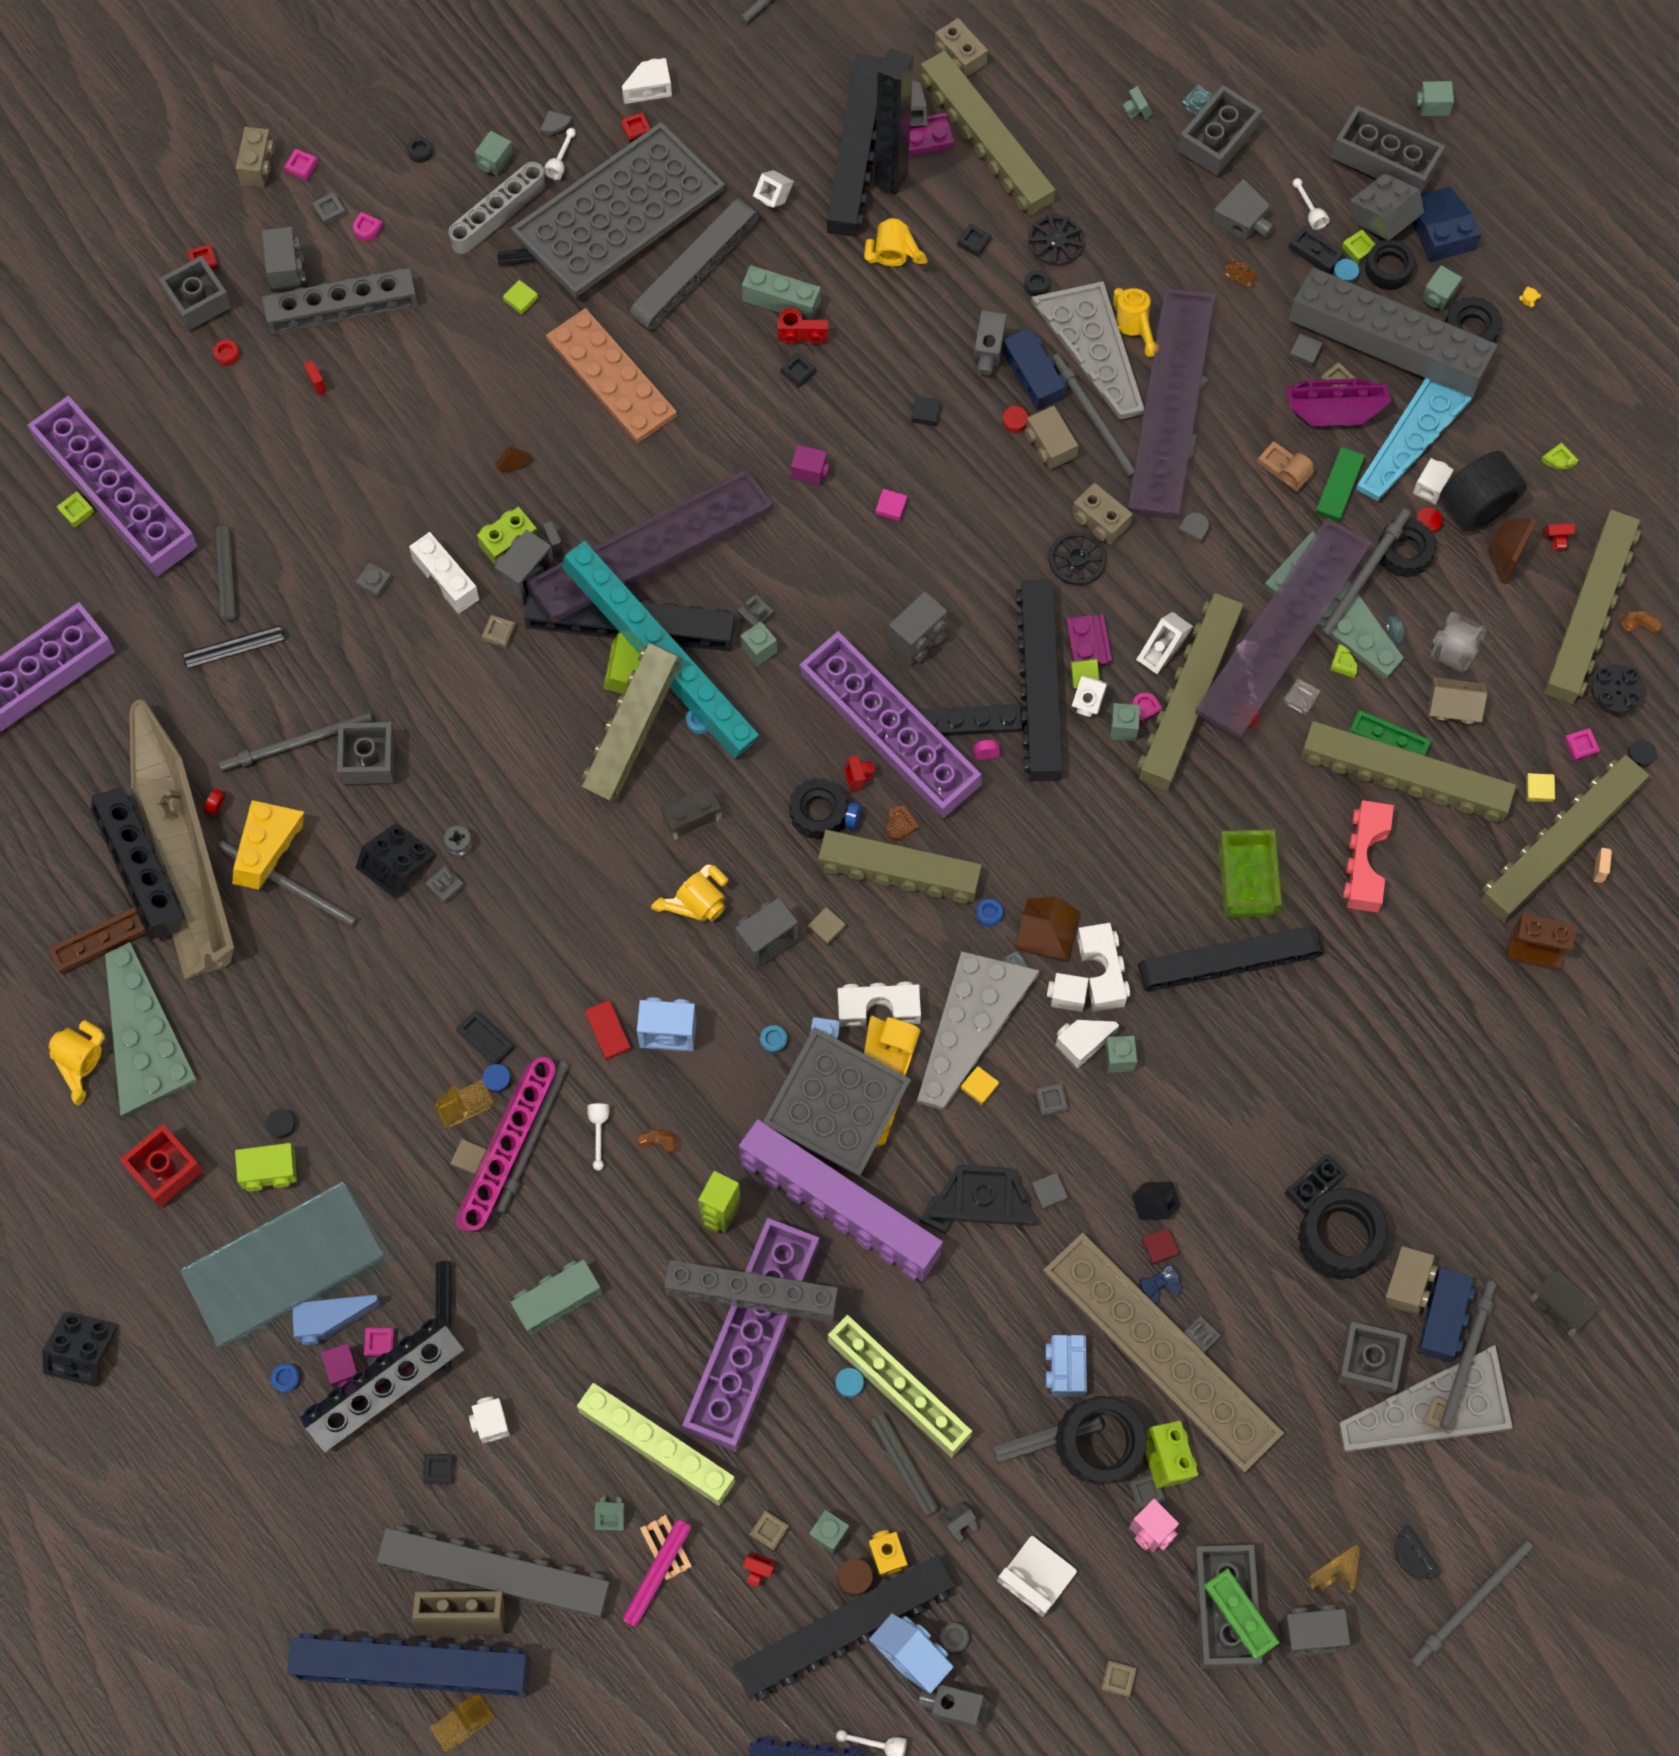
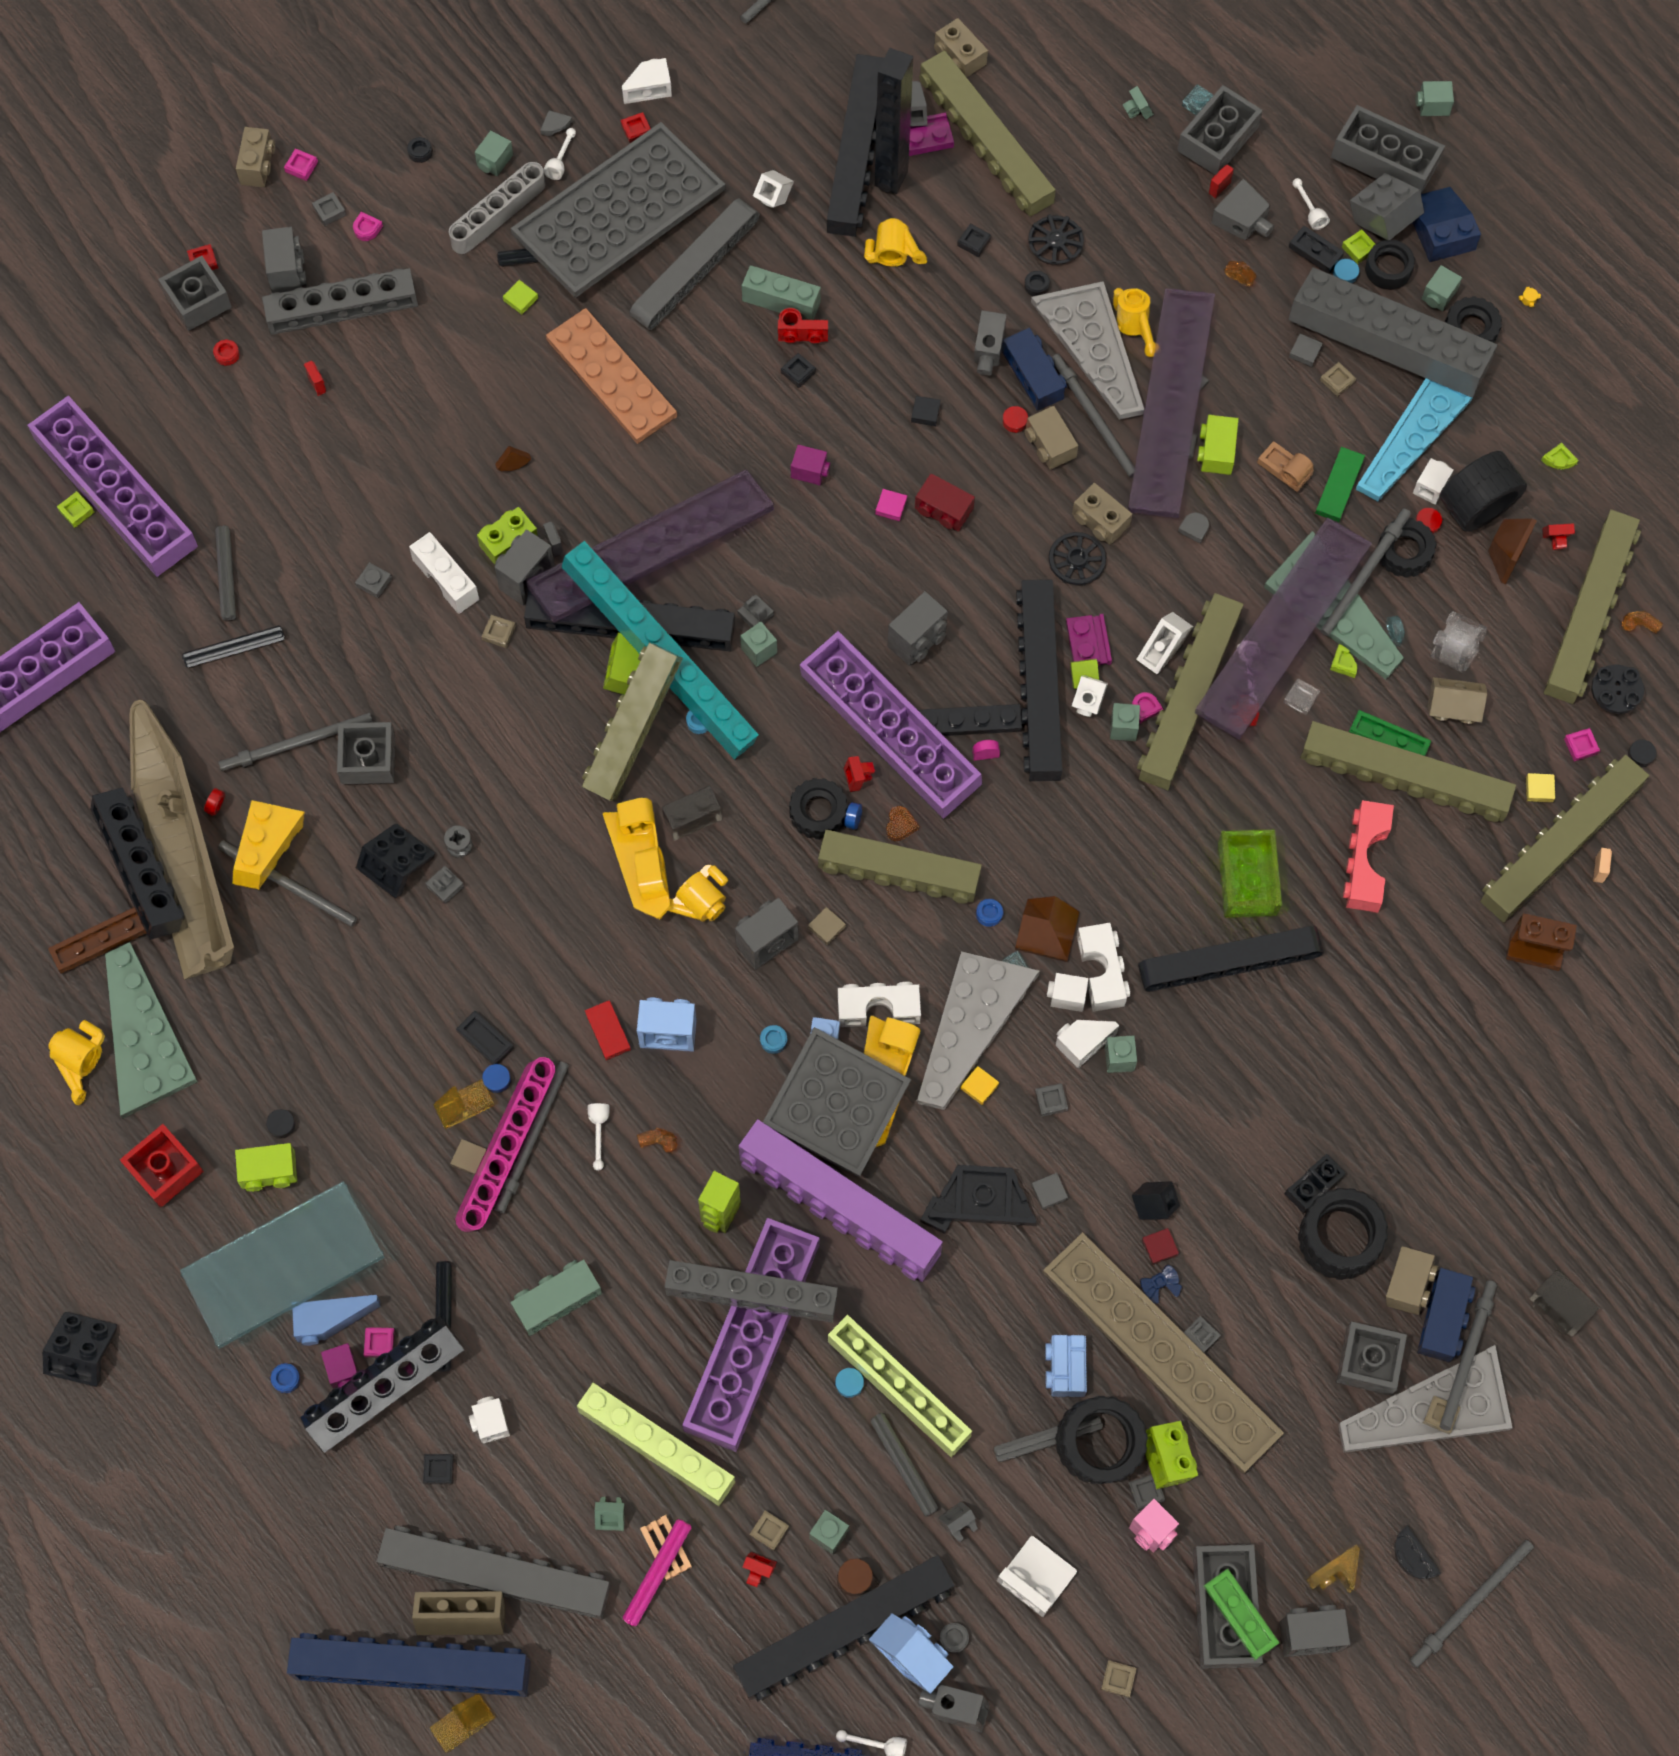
(639, 856): none -> yellow panel
(887, 1553): yellow brick -> none
(944, 502): none -> dark red brick
(1219, 444): none -> lime brick
(1221, 181): none -> red tile
(1332, 405): magenta wedge -> none

